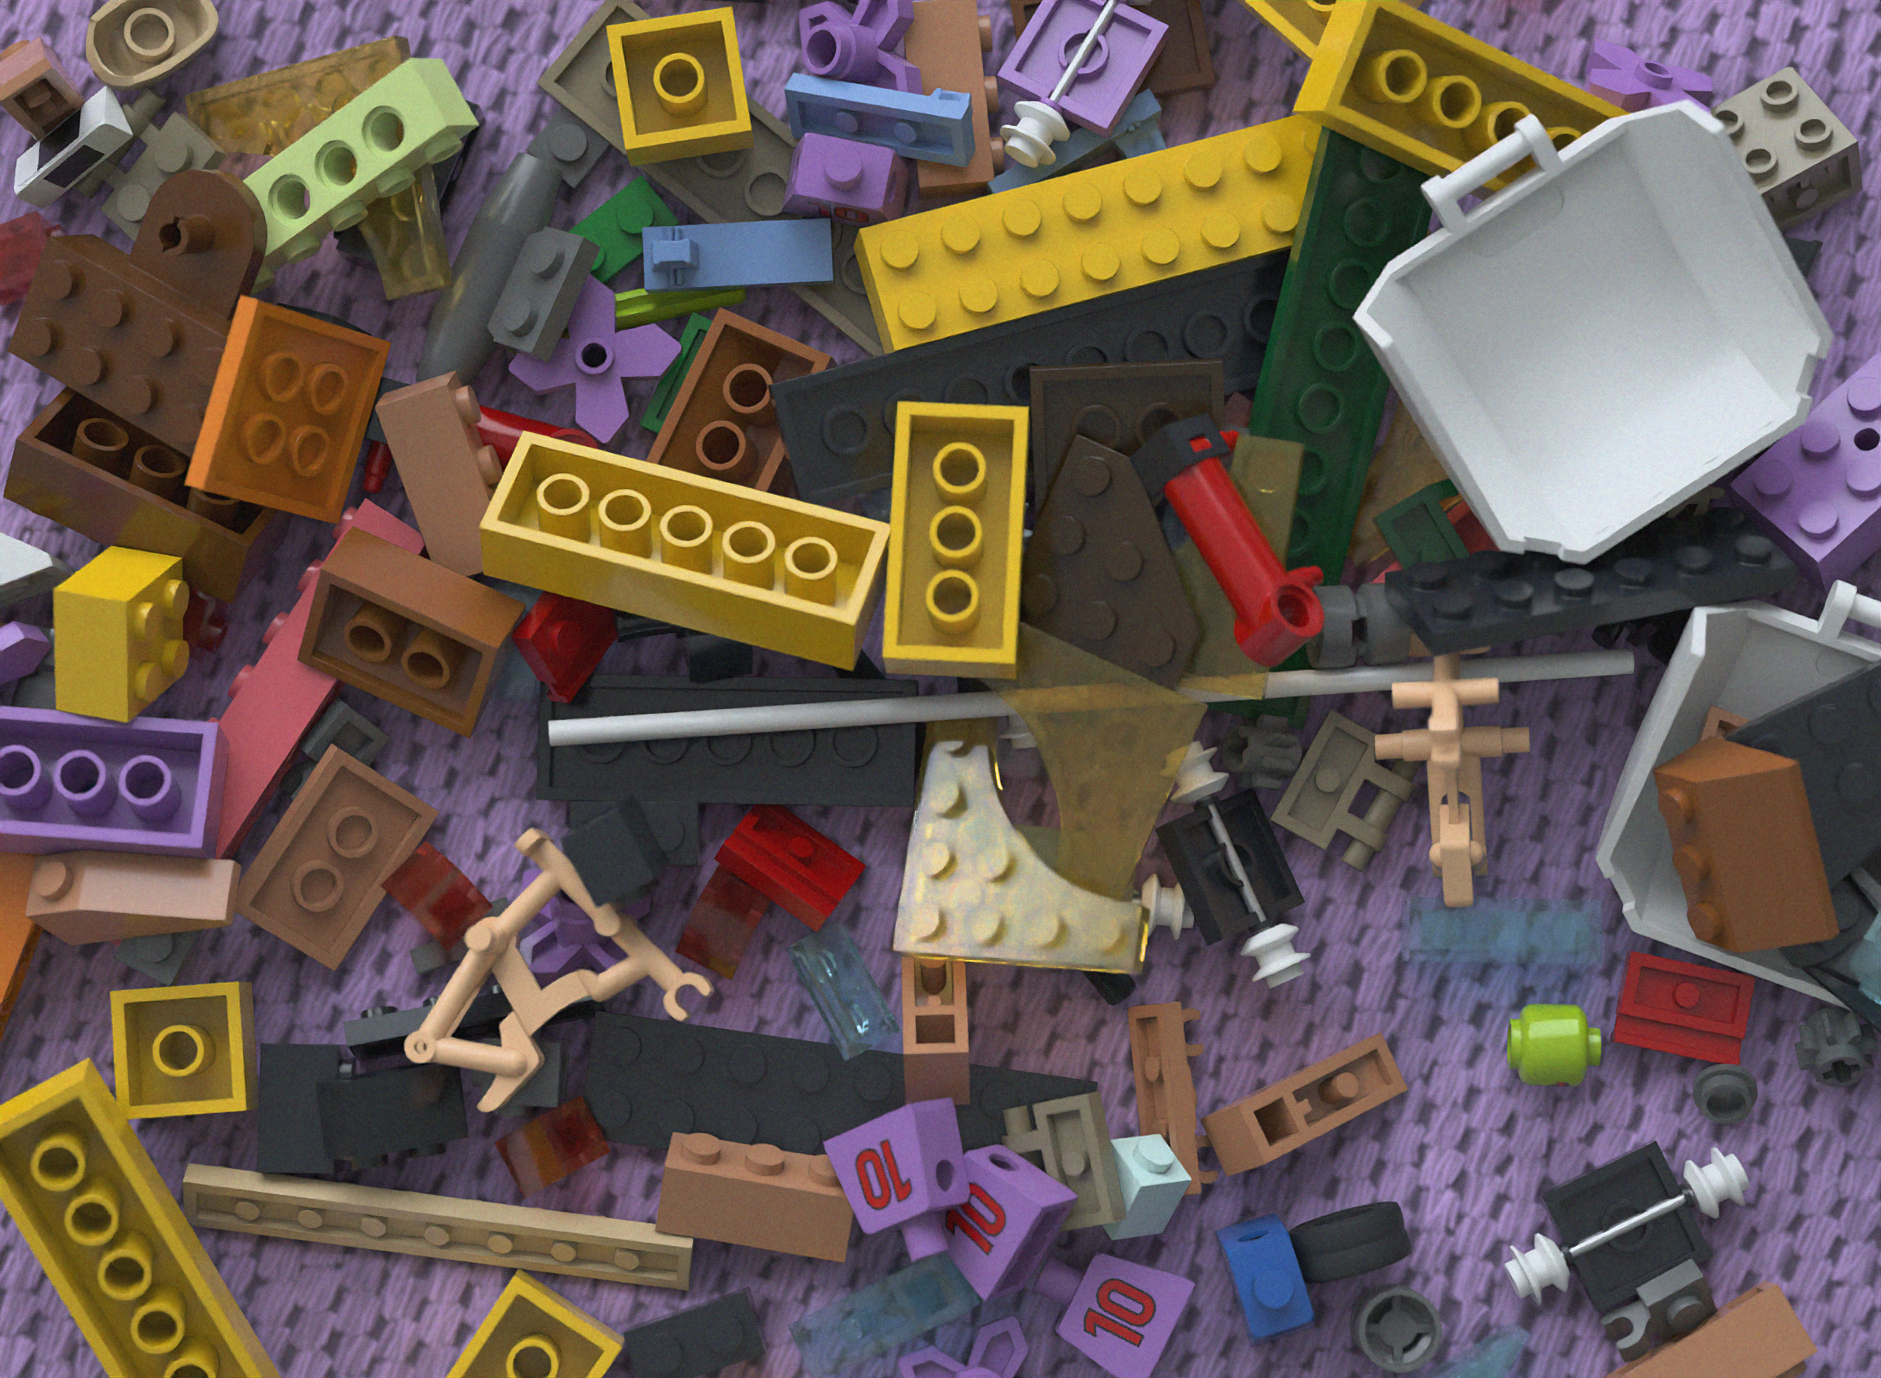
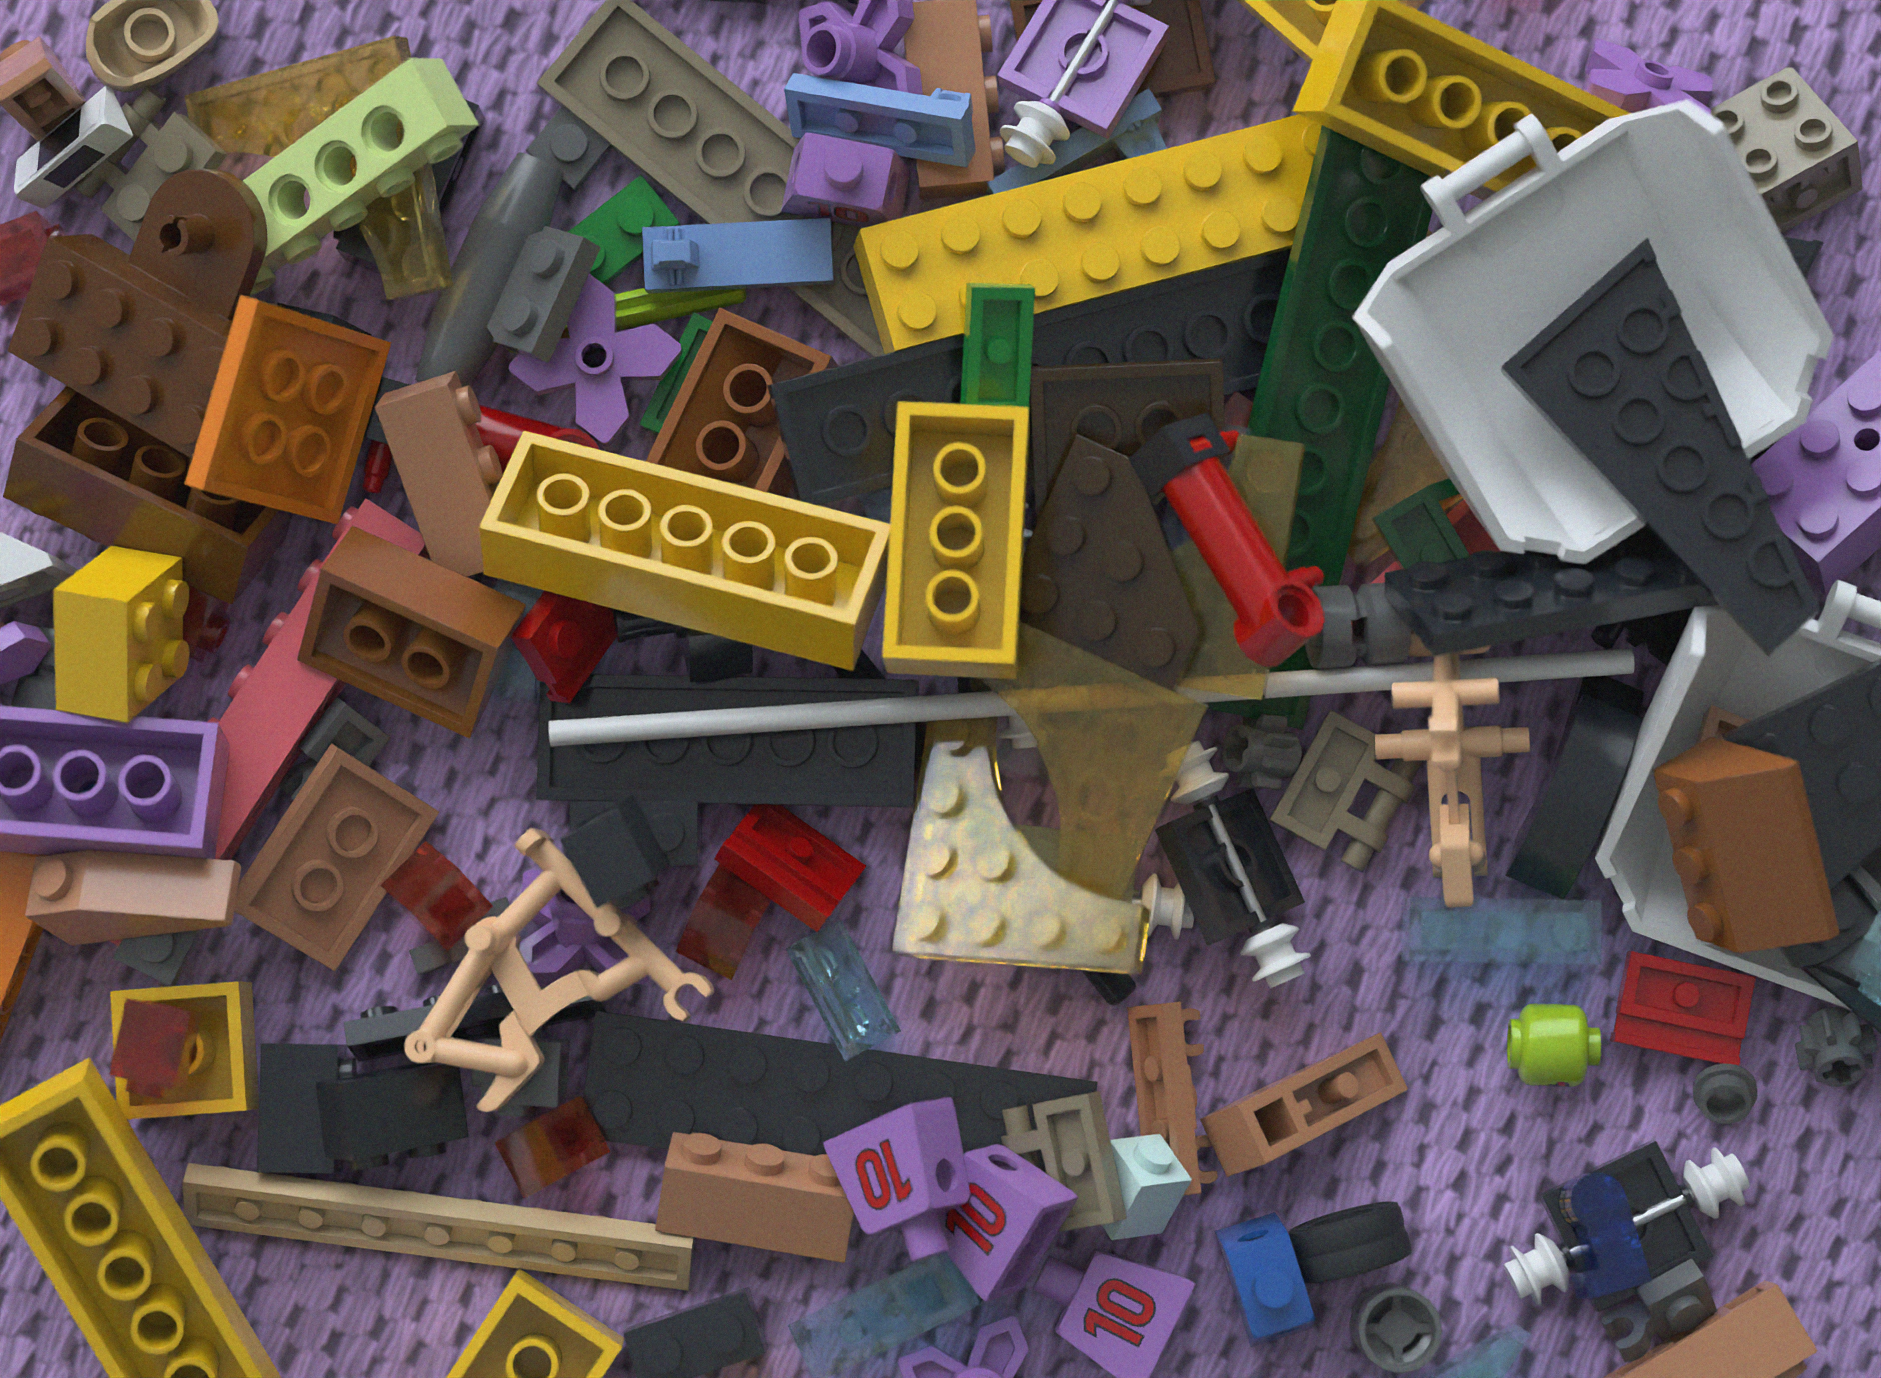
(154, 1046): none -> clear red brick
(680, 86): yellow brick -> none
(935, 1030): nougat slope -> none
(997, 344): none -> green plate
(1578, 786): none -> black arch
(1605, 1235): none -> clear blue leg
(1650, 422): none -> black wing

